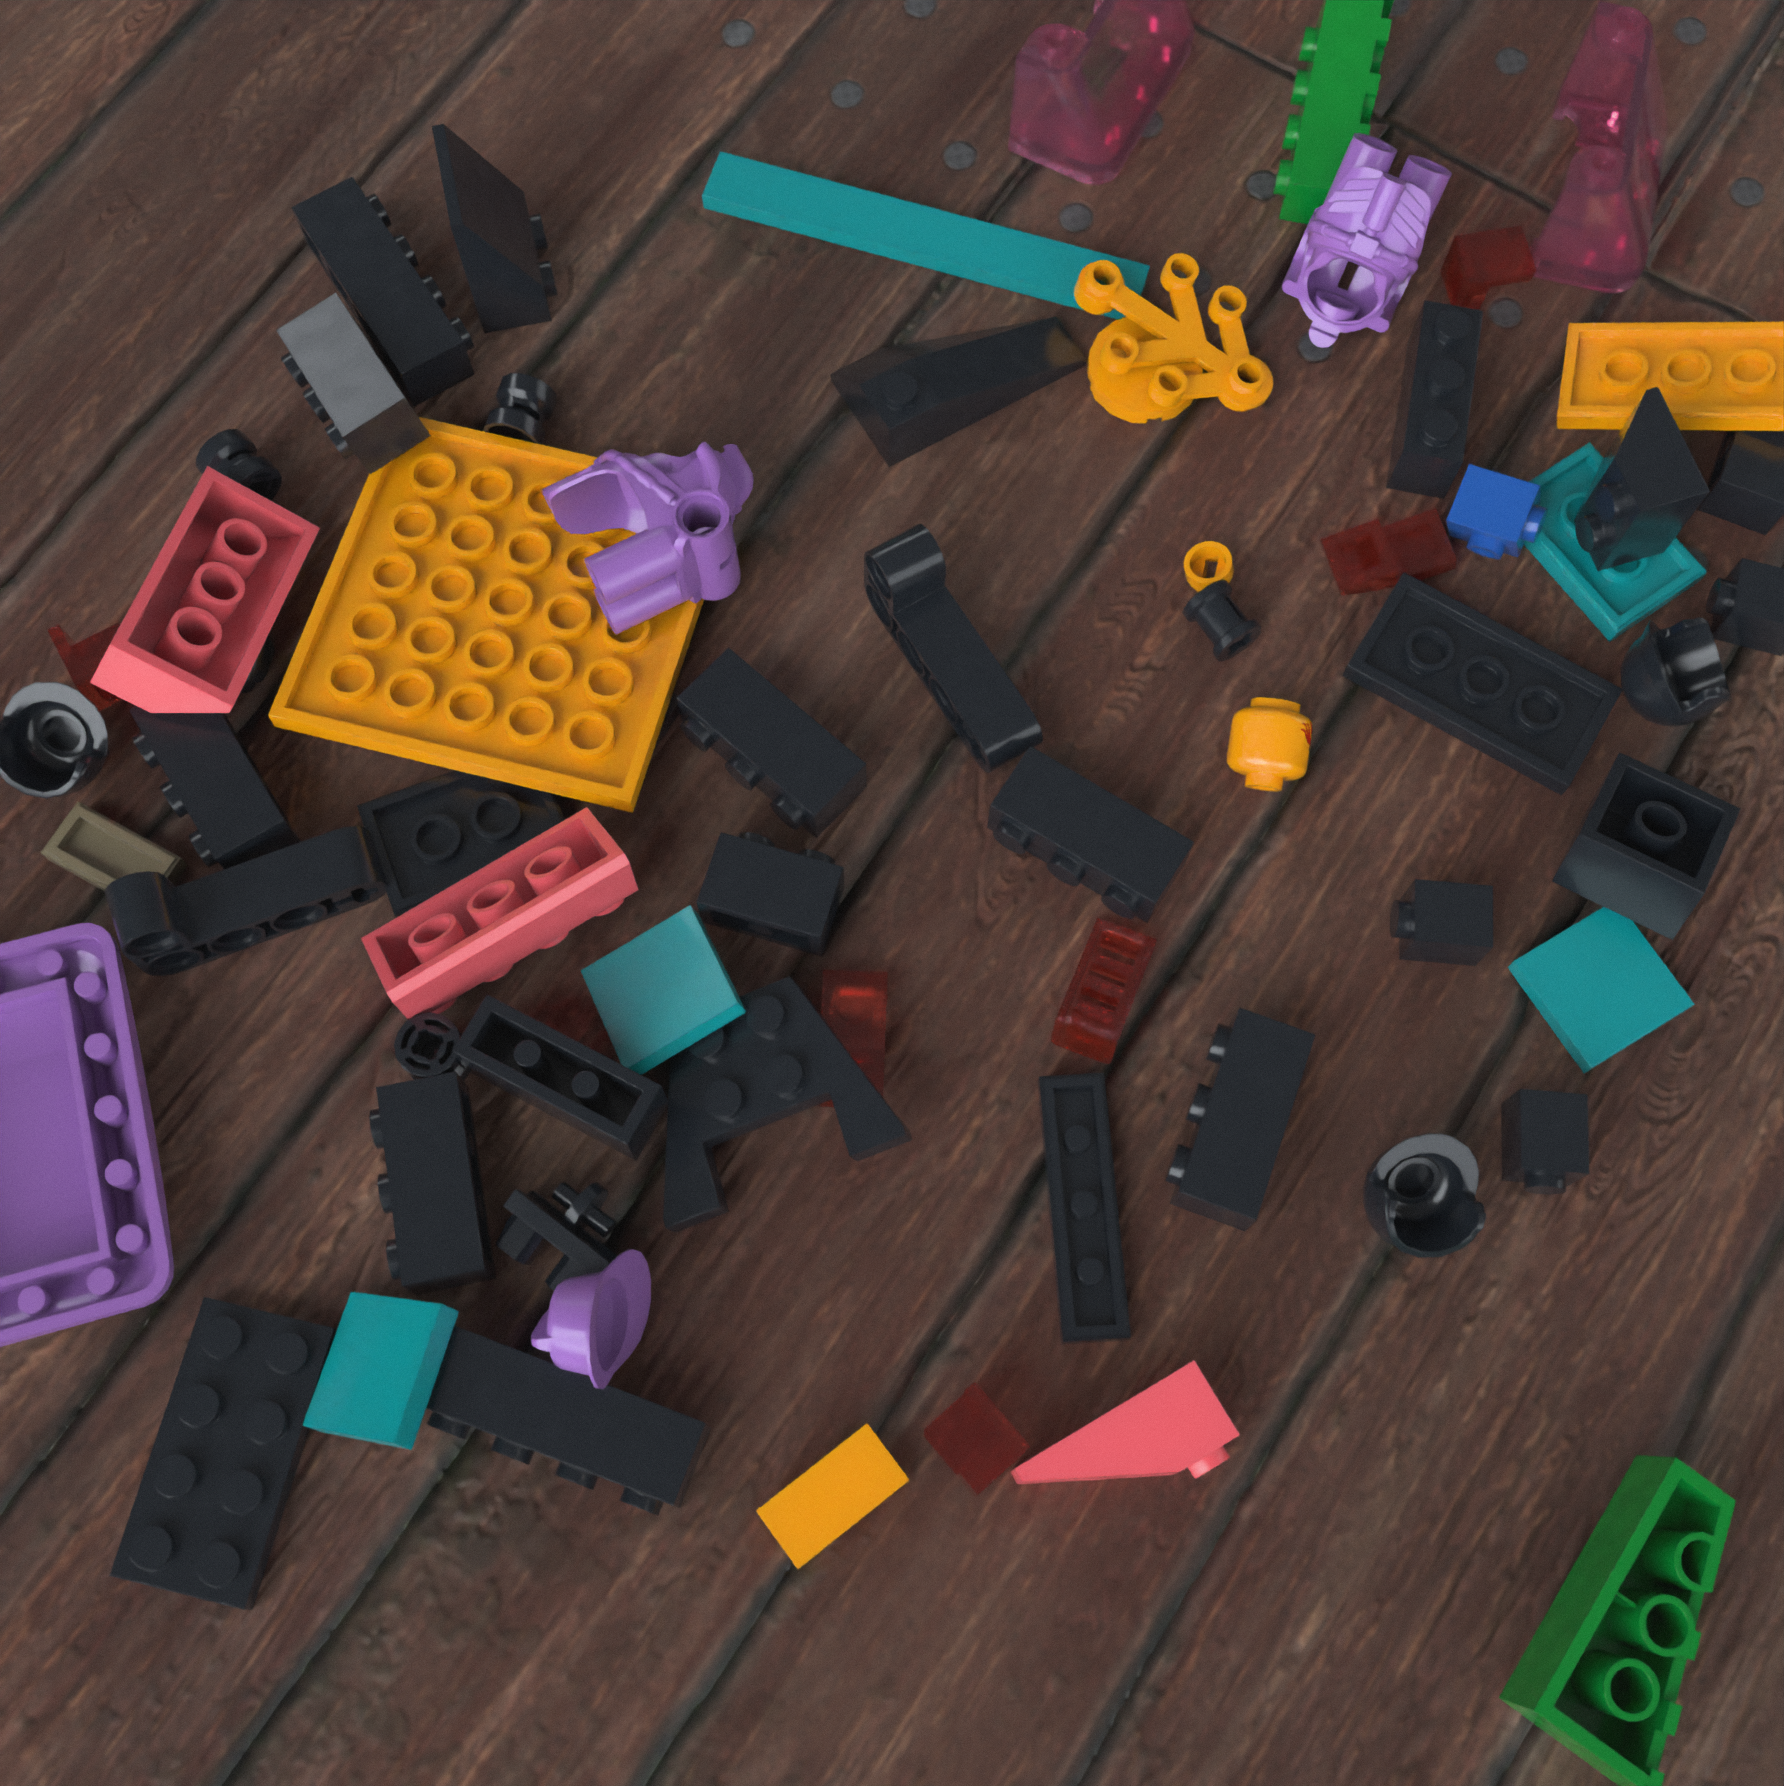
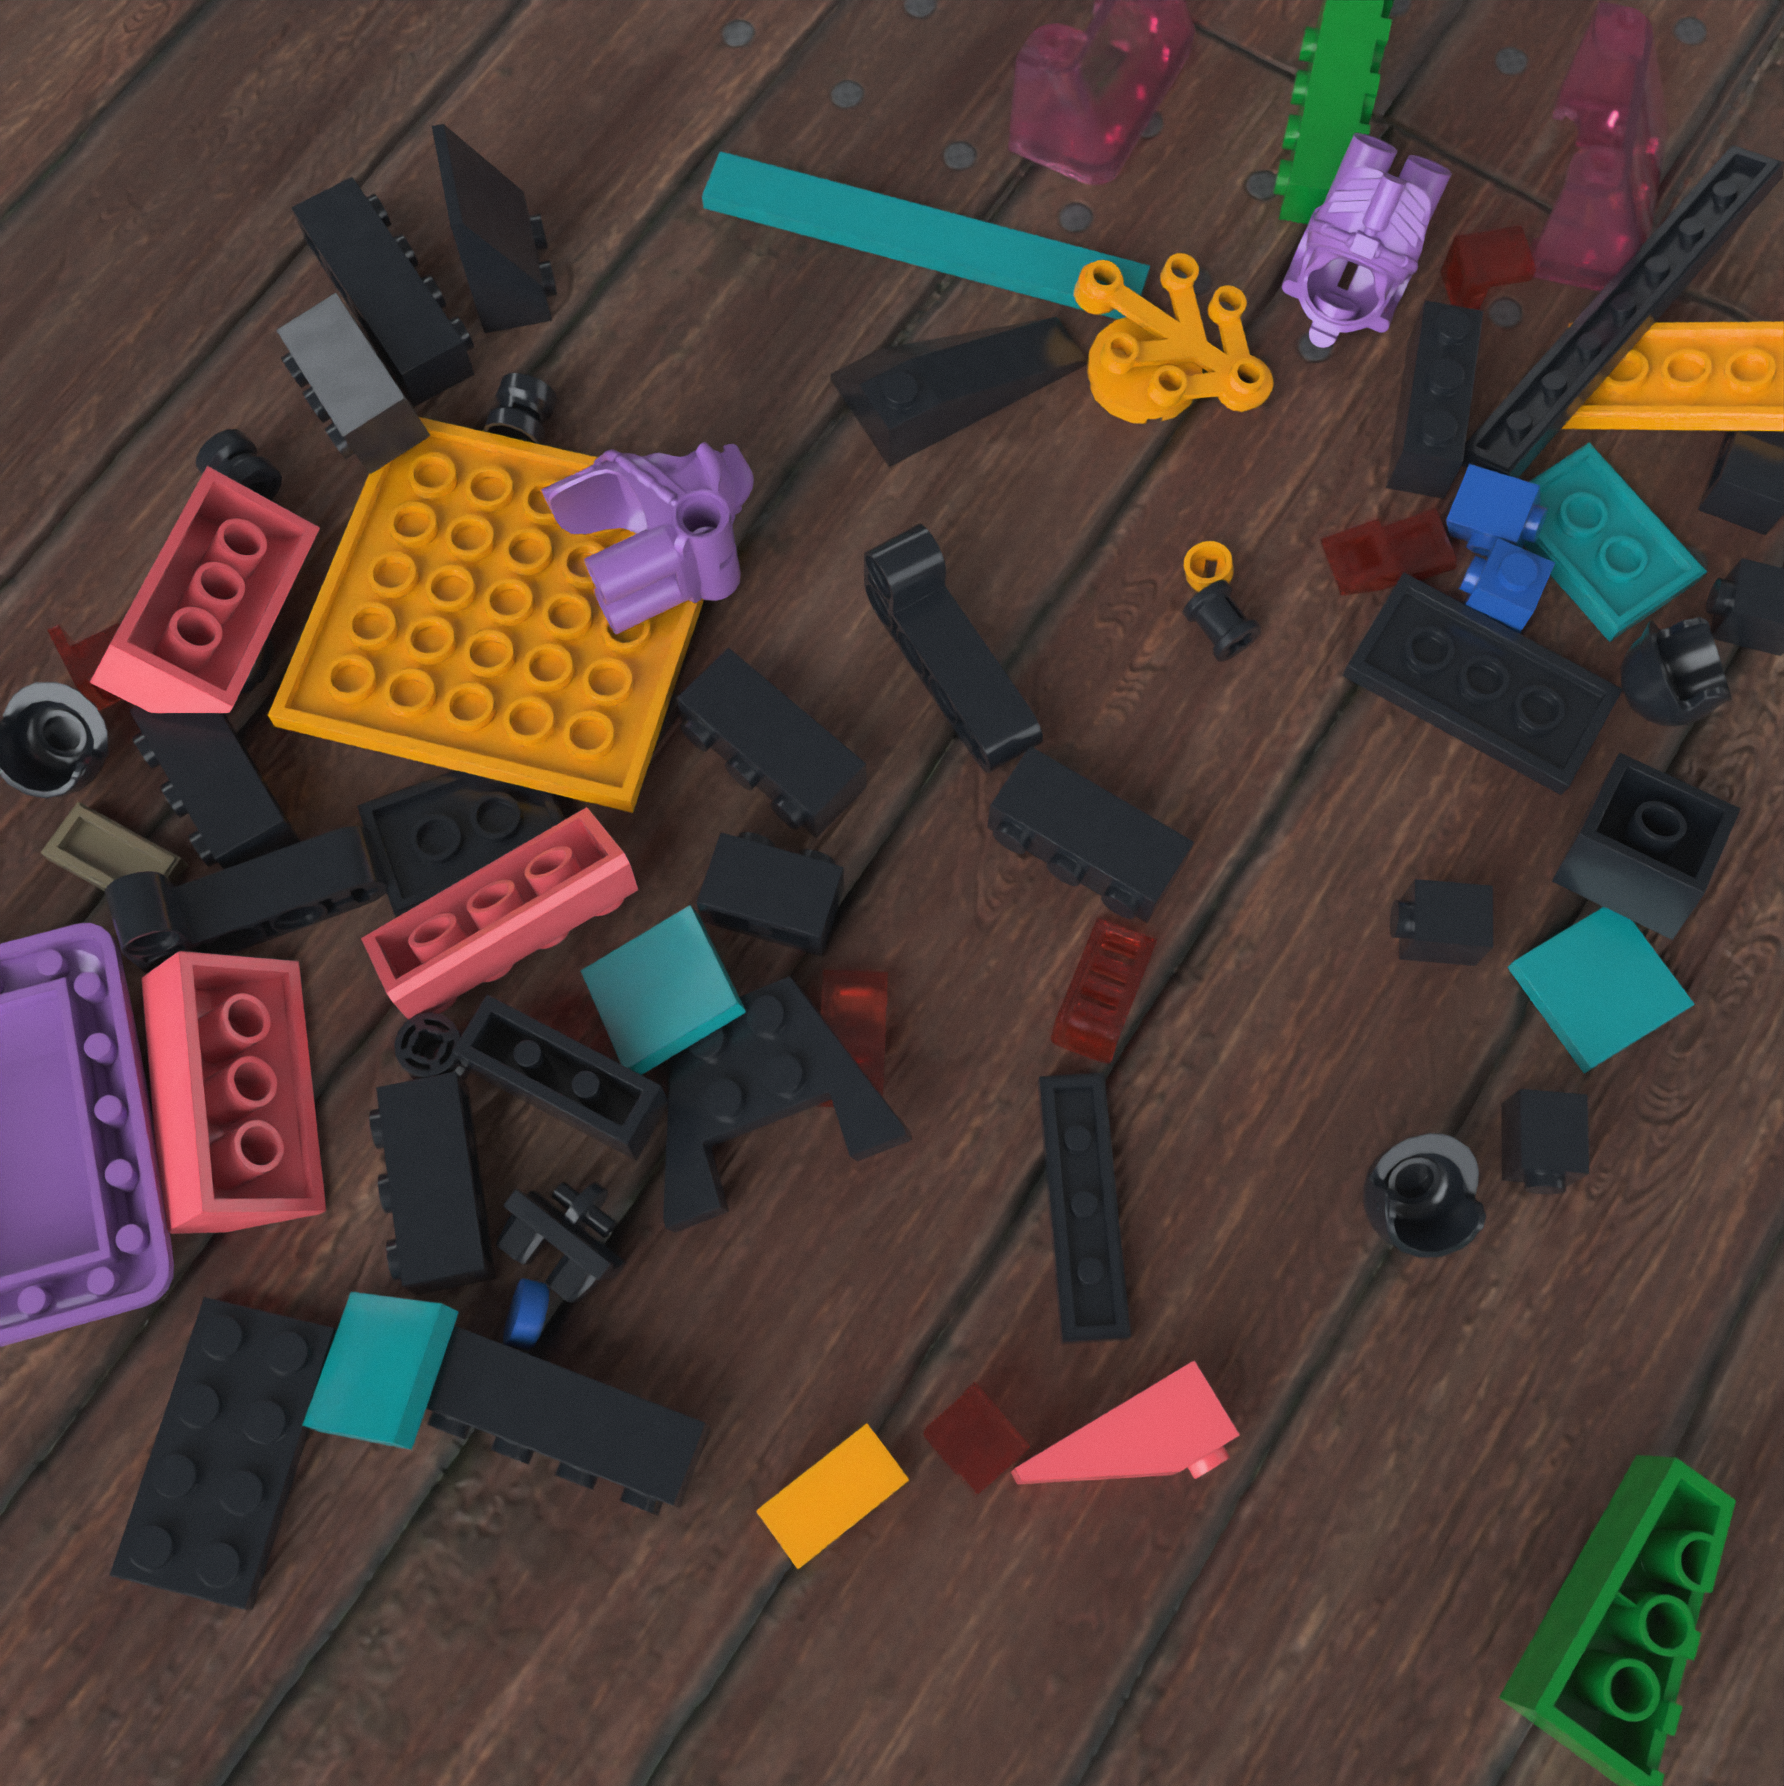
(231, 1092): none -> coral slope
(526, 1314): none -> blue tile
(597, 1318): medium lavender piece -> none
(1239, 1118): black brick -> none
(1269, 743): light orange head -> none
(1506, 584): none -> blue brick
(1622, 312): none -> black tile
(1641, 489): black slope -> none

